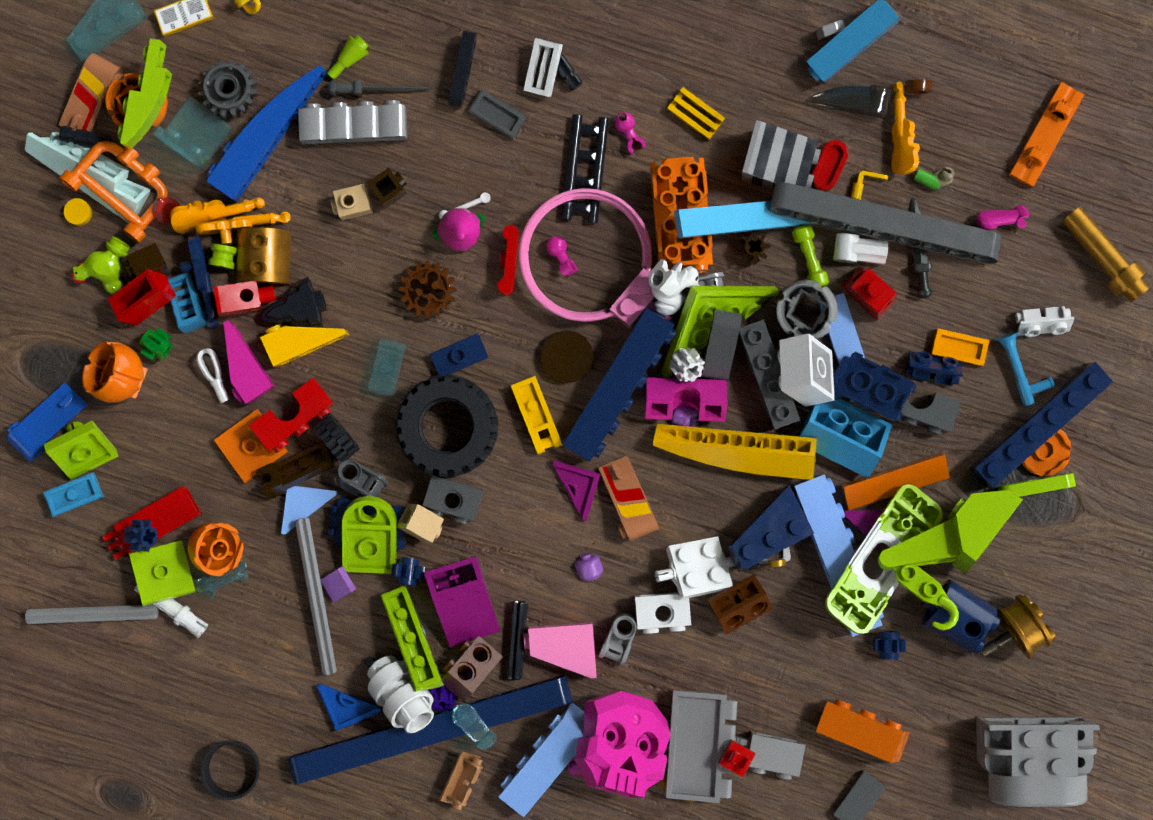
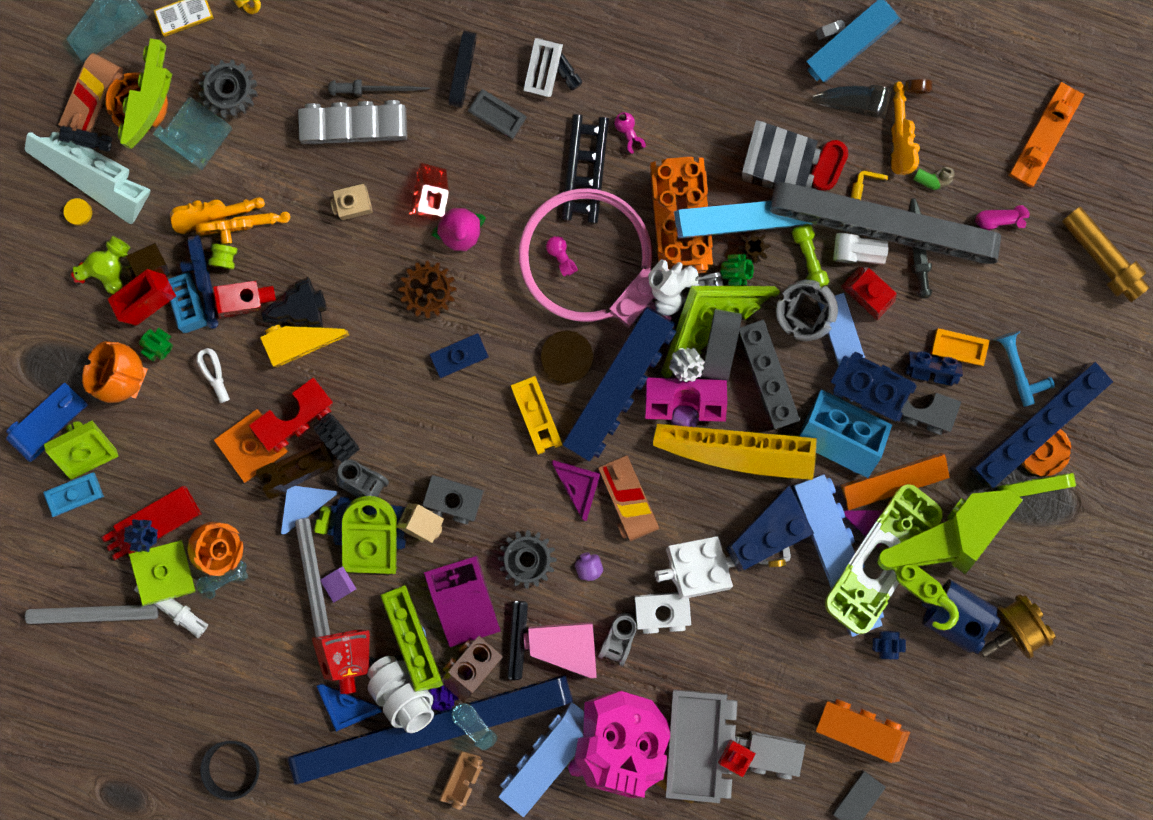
(127, 157): orange bar -> none
(162, 208): clear red tile -> none
(245, 370): dark pink slope -> none
(261, 136): blue slope -> none
(263, 255): pearl gold brick -> none
(322, 523): none -> lime tile
(343, 657): none -> red torso
(352, 52): lime cone -> none
(387, 367): clear light blue plate -> none
(388, 187): dark brown brick -> none
(408, 571): dark blue gear -> none
(411, 435): black tyre -> none
(430, 193): none -> clear red slope
(484, 198): white hinge -> none
(509, 260): red plate -> none
(517, 569): none -> dark grey gear
(695, 100): yellow tile -> none
(737, 270): none -> green gear
(739, 604): reddish brown brick -> none
(806, 370): white brick -> none
(1036, 759): light grey brick -> none
(1056, 321): white hinge -> none

